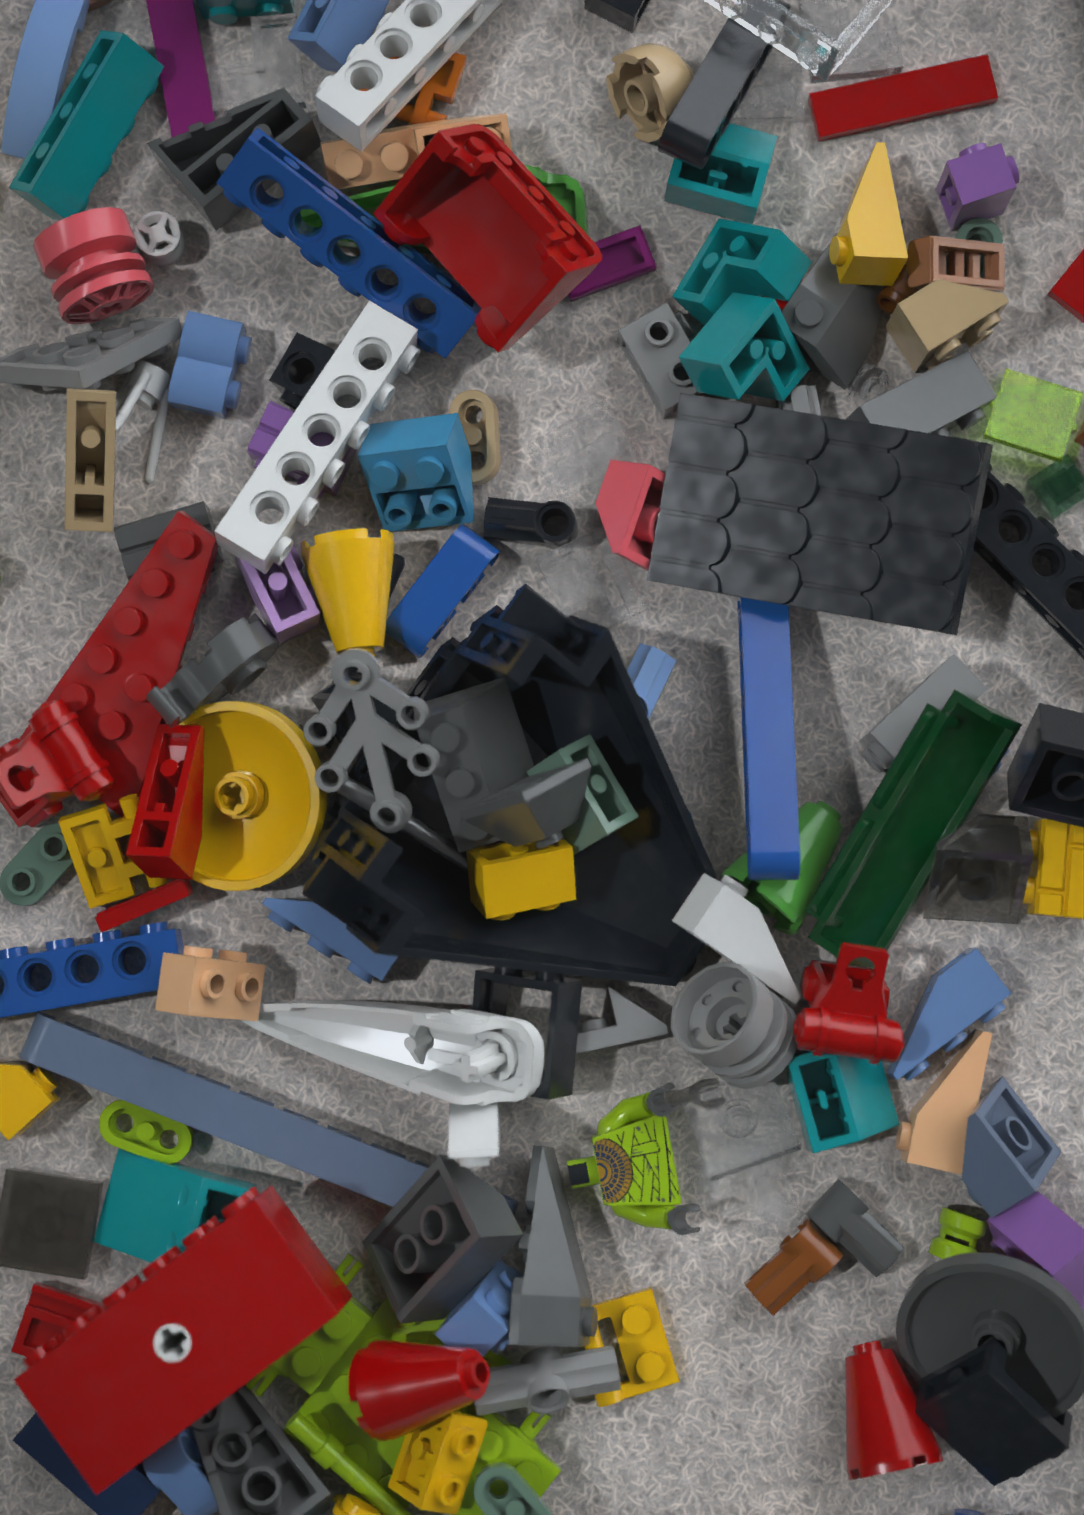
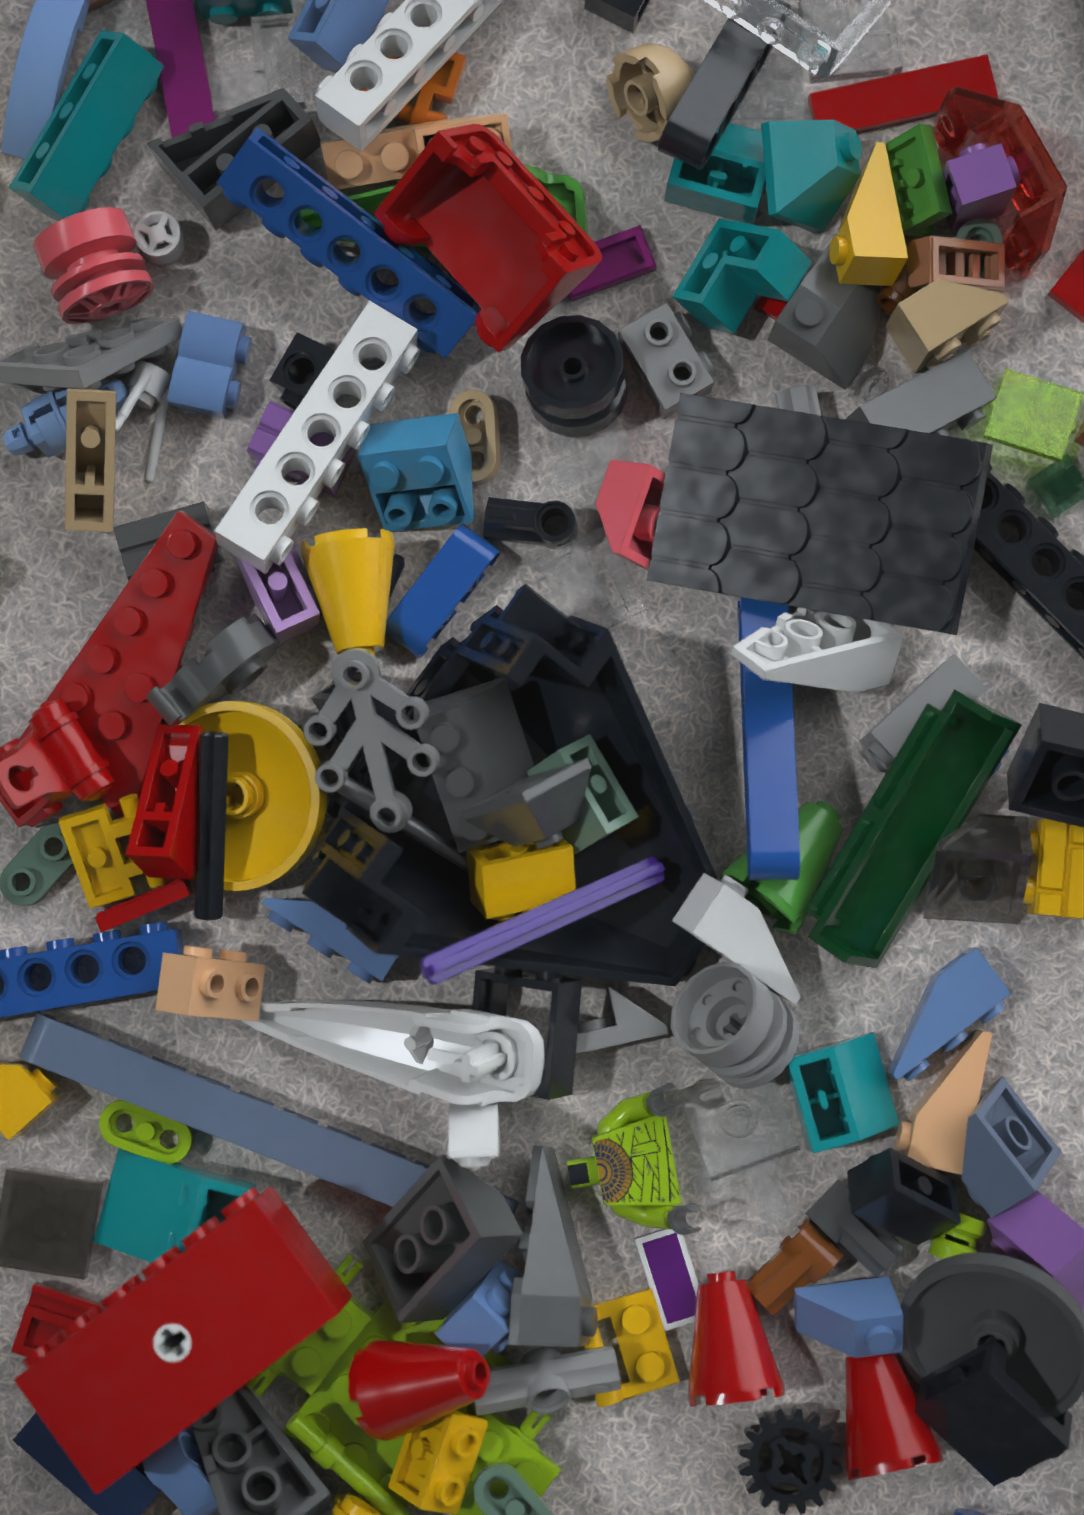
(47, 422): none -> light blue piece
(211, 825): none -> black axle
(541, 920): none -> dark purple axle
(574, 375): none -> black wheel
(649, 674): light blue piece -> none
(669, 1276): none -> dark purple tile
(730, 1346): none -> red cone
(745, 351): teal brick -> none
(775, 1472): none -> black gear
(809, 170): none -> teal slope
(823, 651): none -> white wedge
(848, 1008): red piece -> none
(852, 1316): none -> medium blue slope
(903, 1196): none -> black brick
(918, 180): none -> bright green bracket
(977, 118): none -> clear red slope

